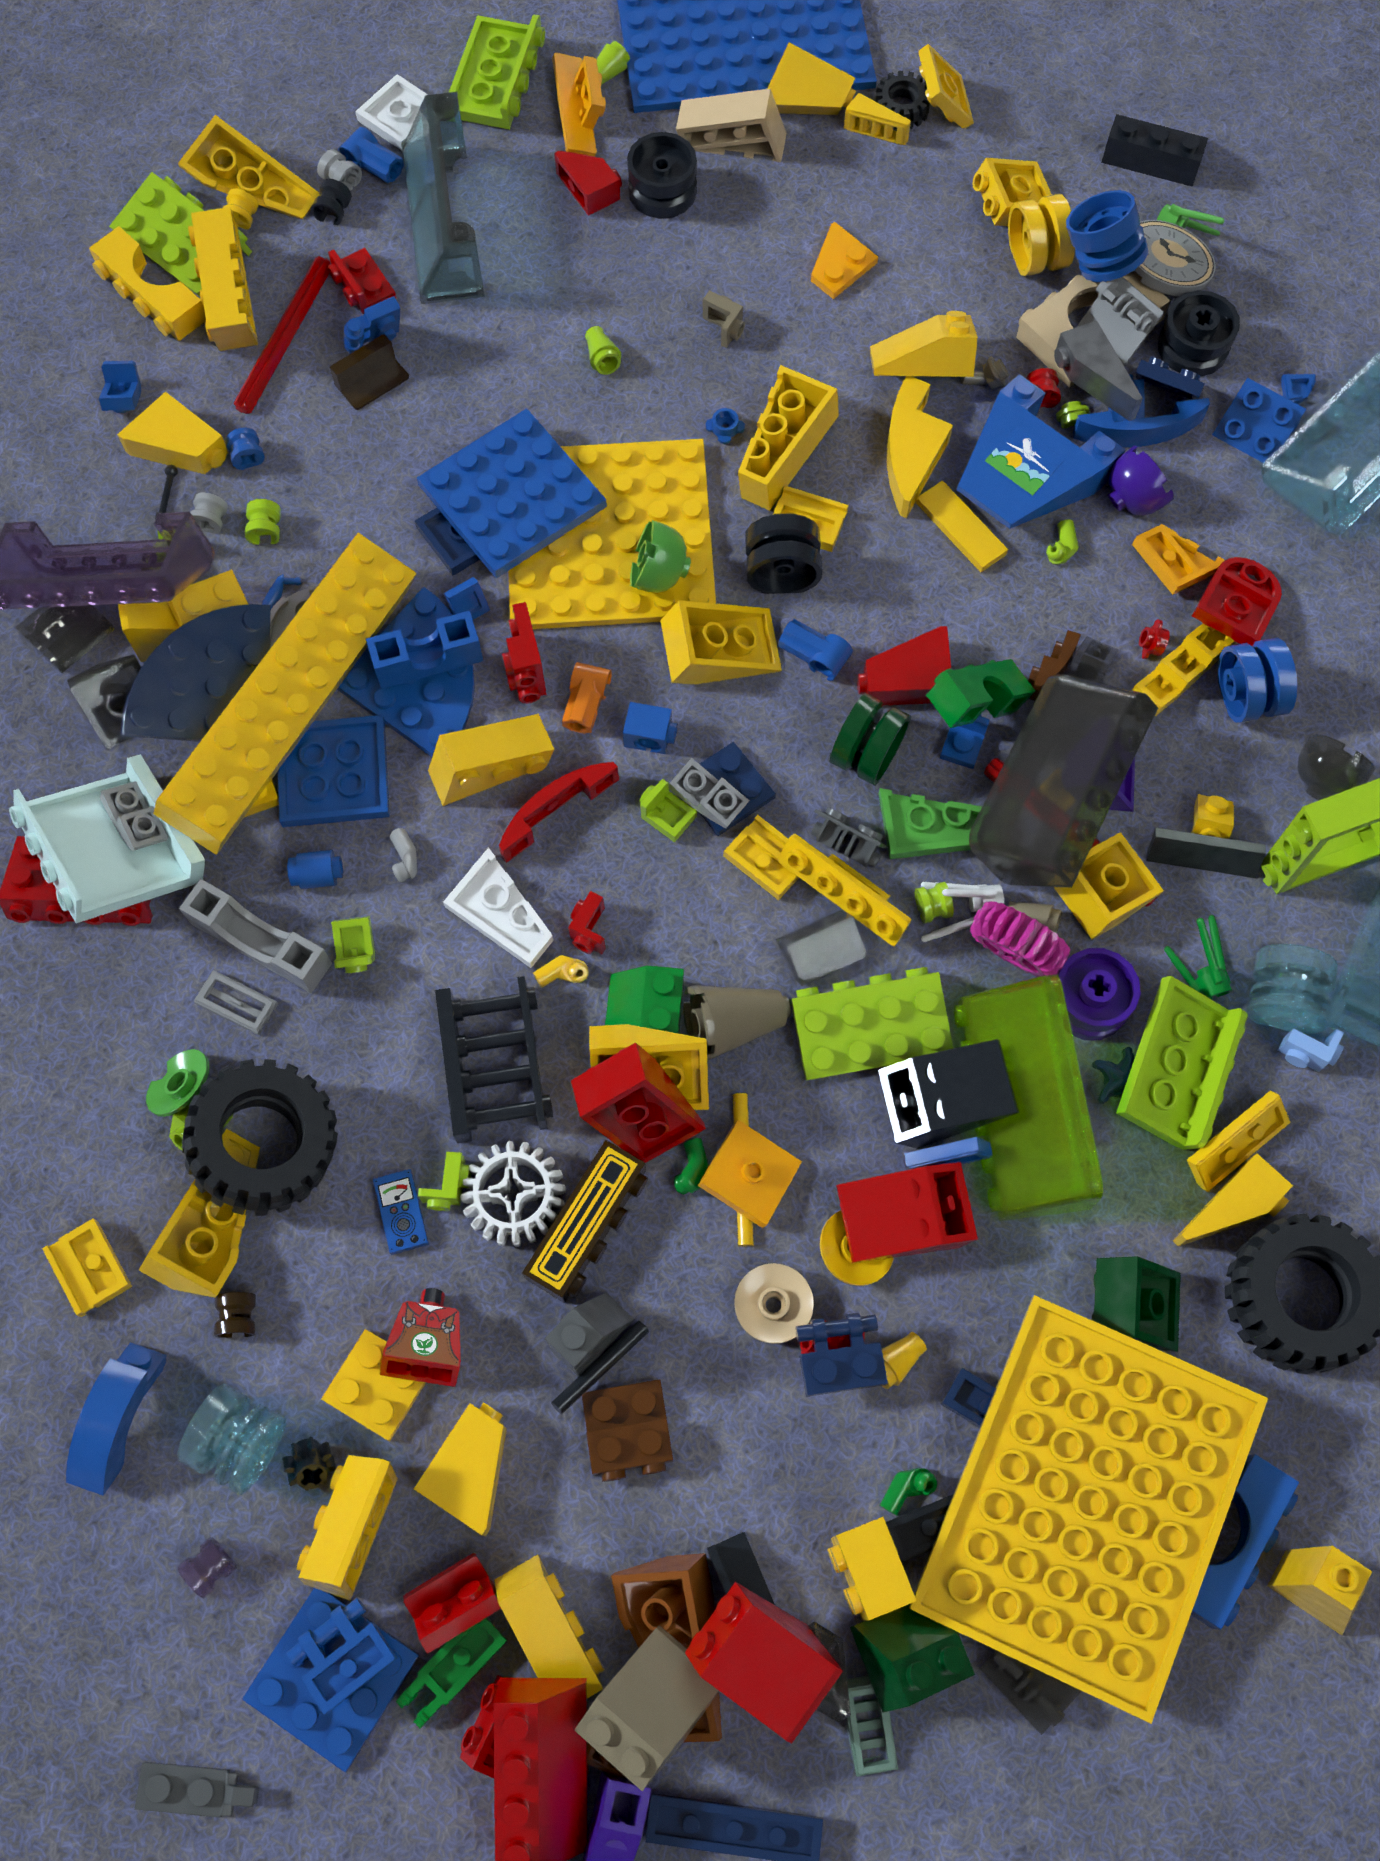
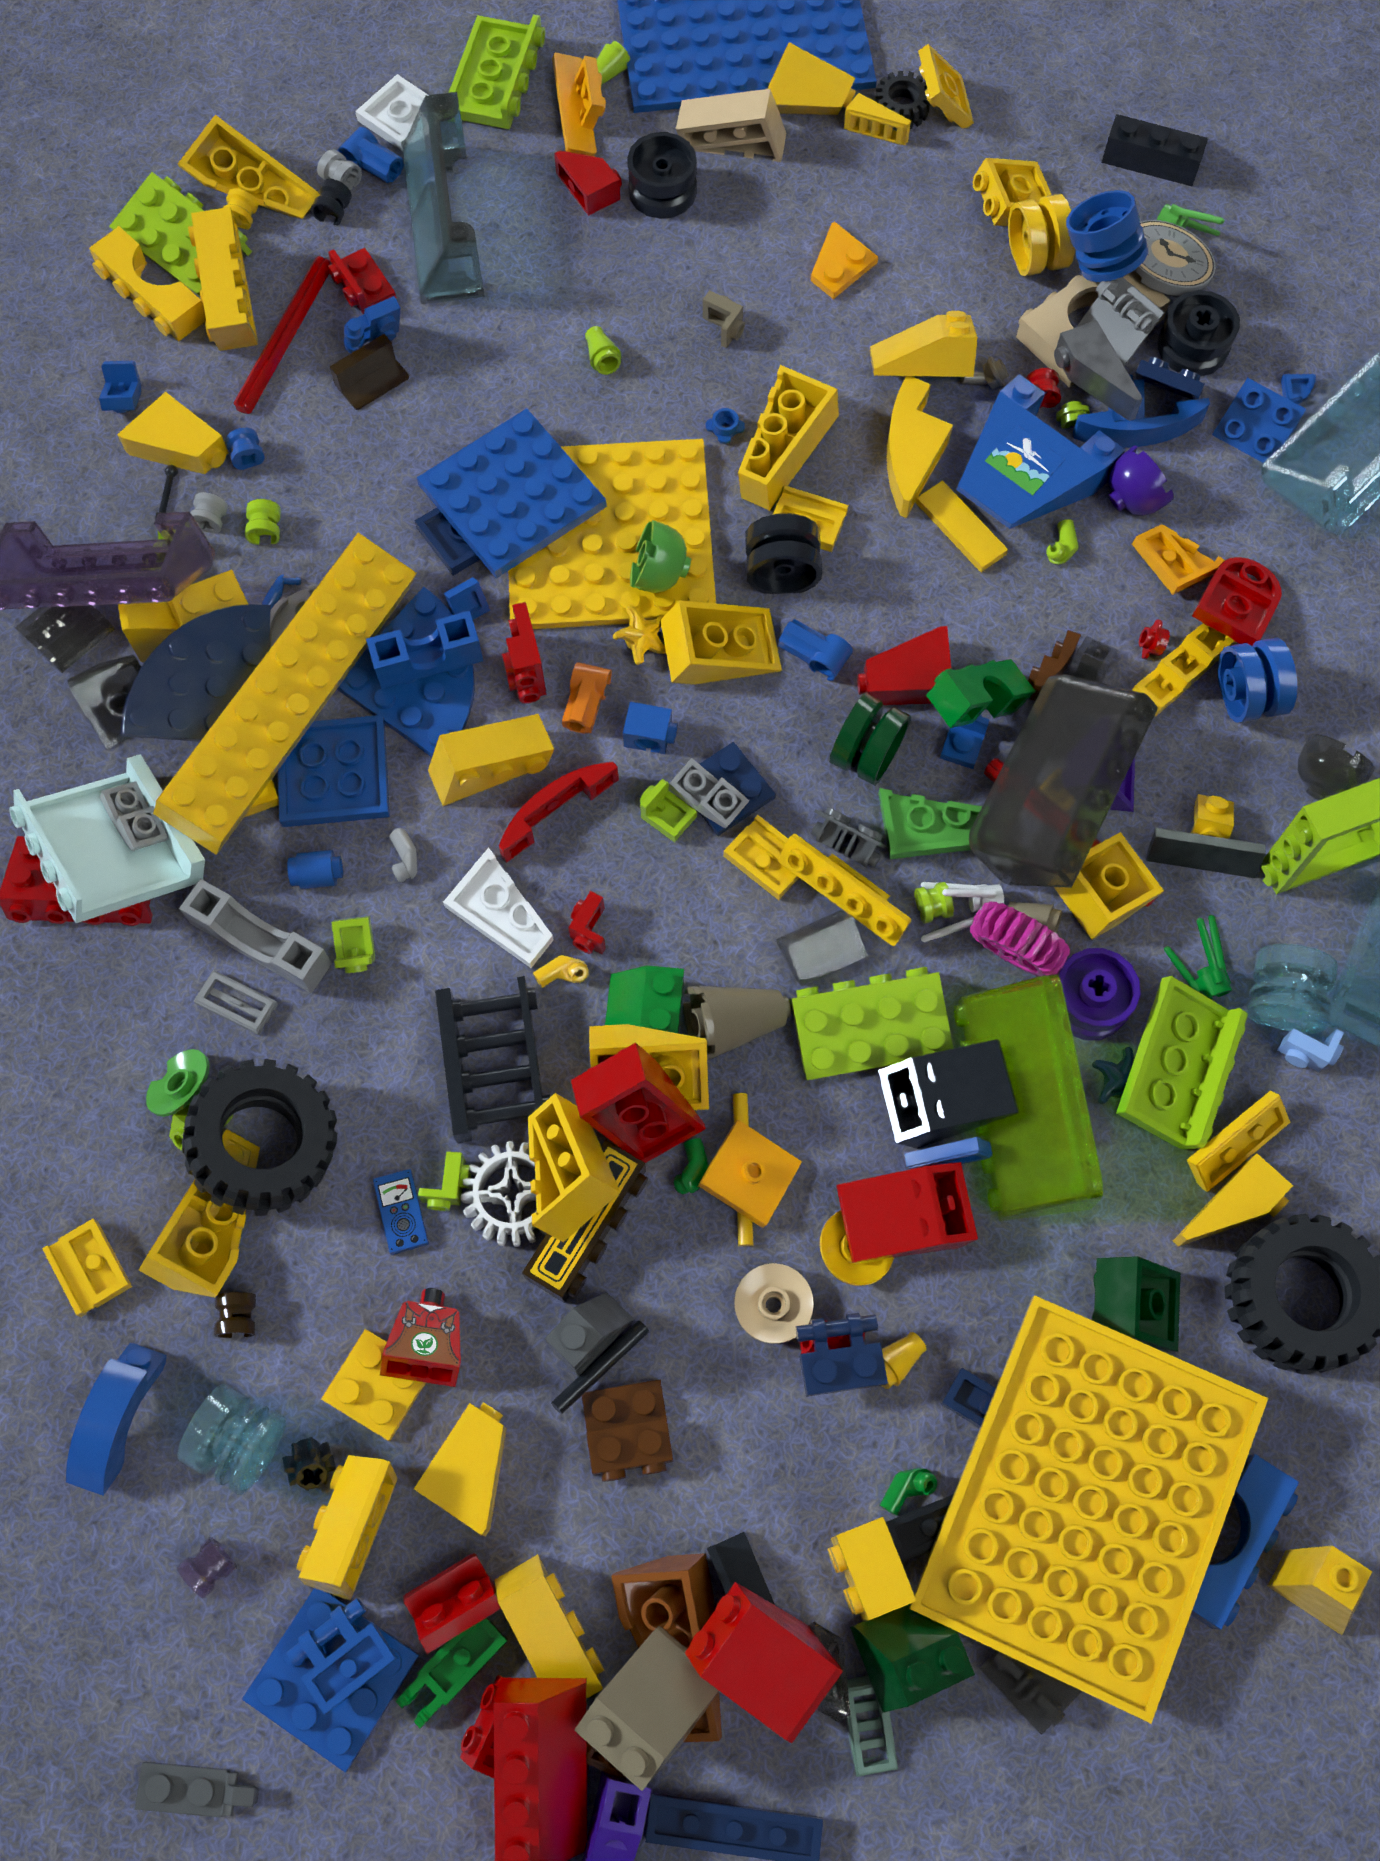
(569, 1169): none -> yellow wedge
(641, 635): none -> yellow animal

